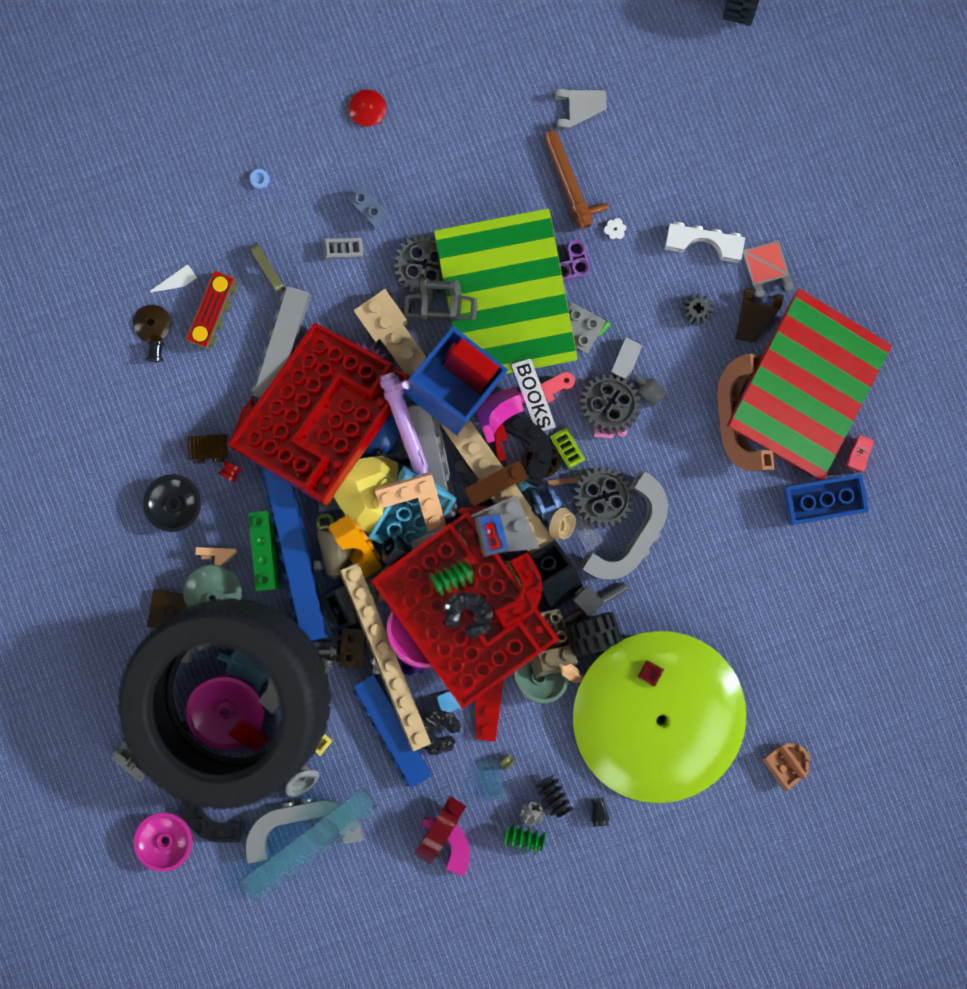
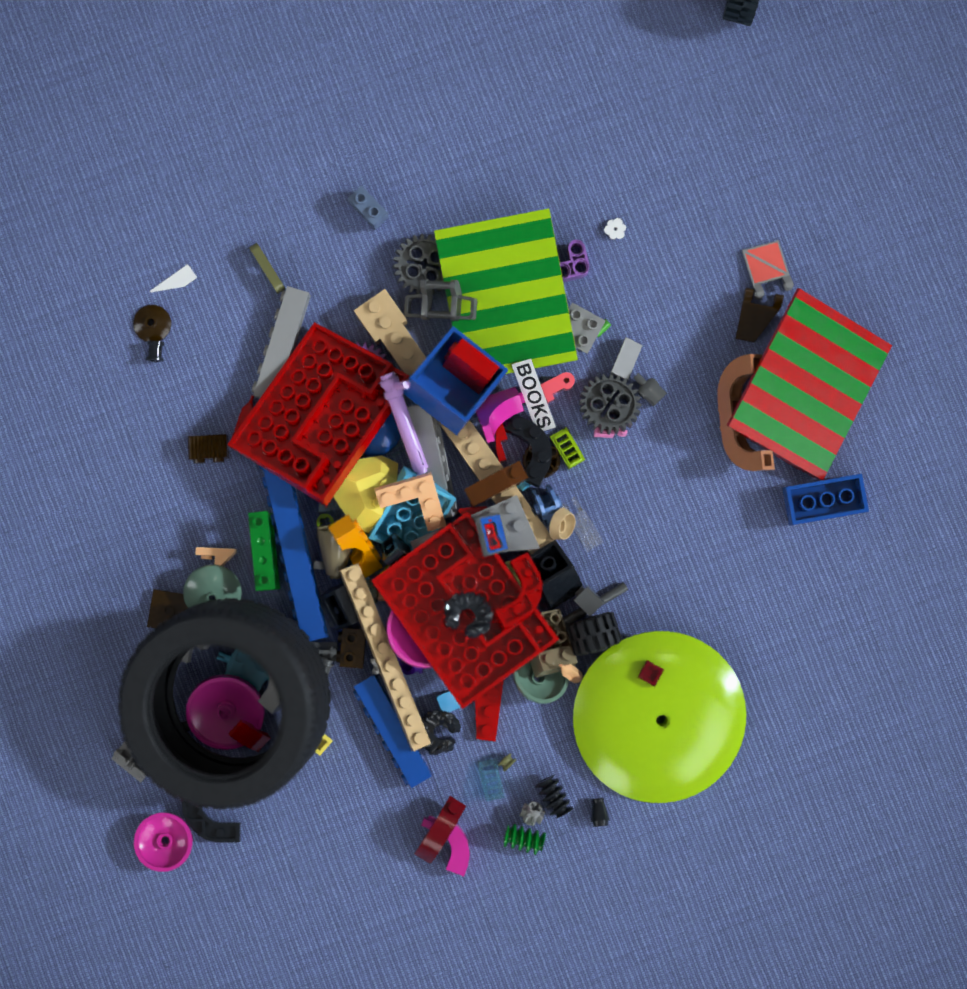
(158, 502): black dish -> none
(211, 310): brick -> none
(230, 471): red wheel -> none
(259, 179): light blue tile -> none
(302, 782): light grey hat -> none
(308, 809): light grey arch -> none
(309, 843): clear light blue brick -> none
(343, 255): light grey slope -> none
(367, 108): red dish -> none
(406, 462): black hinge -> none
(451, 577): green piece -> none
(462, 468): clear smoke plate -> none
(563, 481): nougat piece -> none
(578, 207): dark orange cylinder -> none
(582, 105): light grey flag -> none
(597, 480): dark grey gear -> none
(643, 538): light grey arch -> none
(704, 313): dark grey gear -> none
(727, 245): white arch -> none
(788, 764): nougat slope -> none
(859, 454): coral leg -> none

